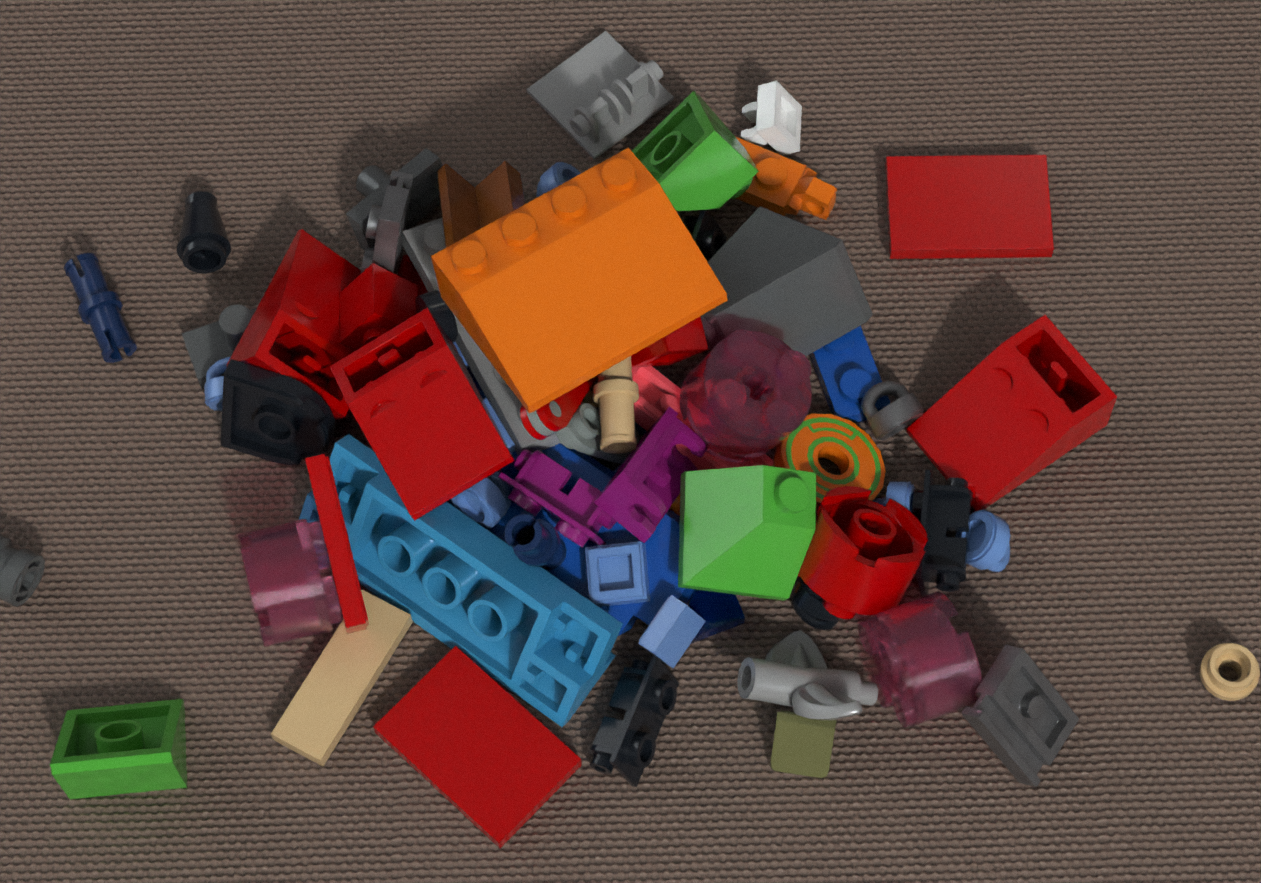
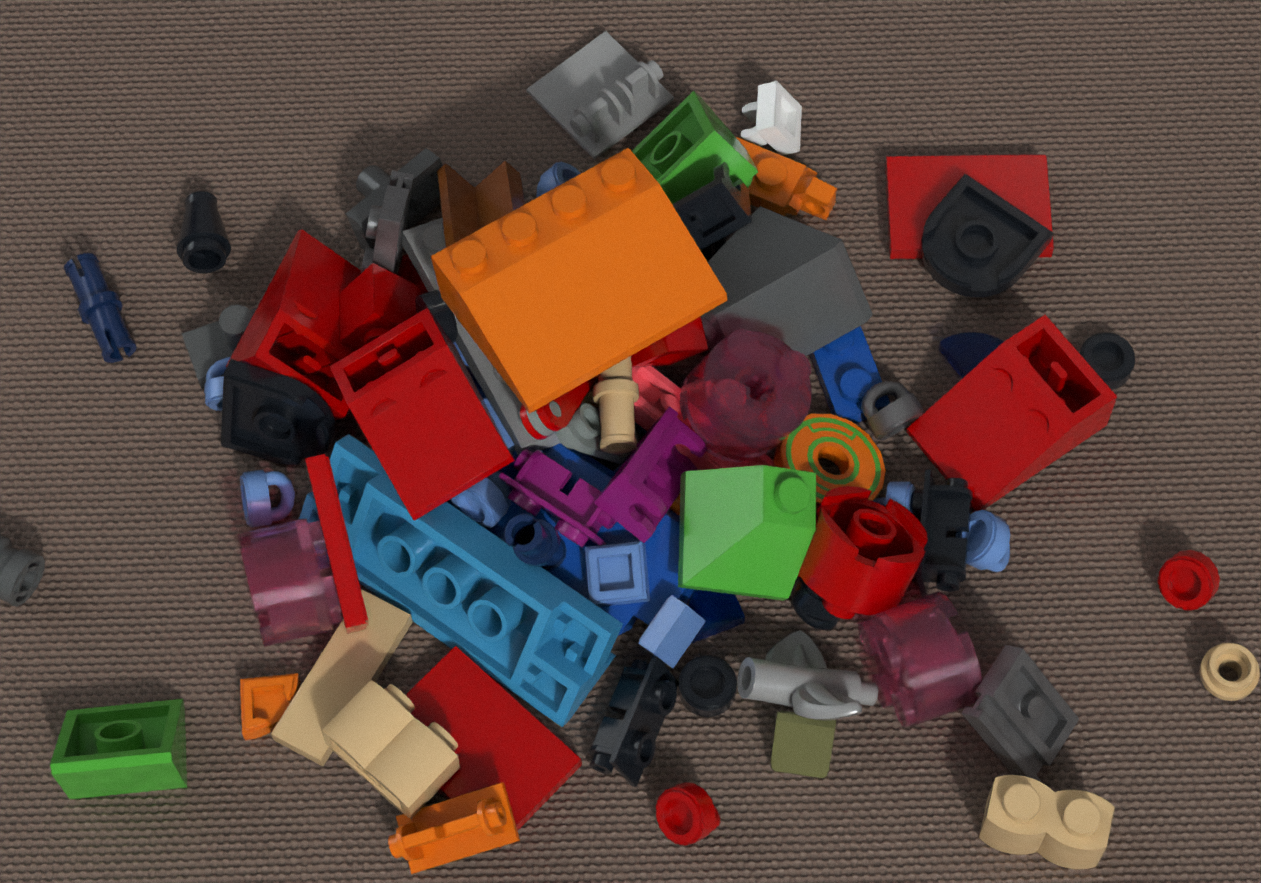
(257, 499): none -> medium blue tile
(265, 702): none -> orange tile
(392, 747): none -> tan brick
(455, 829): none -> orange hinge
(686, 813): none -> red tile
(707, 686): none -> black tile
(715, 208): none -> black hinge
(967, 350): none -> clear blue tile
(979, 241): none -> black tile
(1061, 825): none -> tan brick
(1110, 358): none -> black tile
(1188, 580): none -> red tile

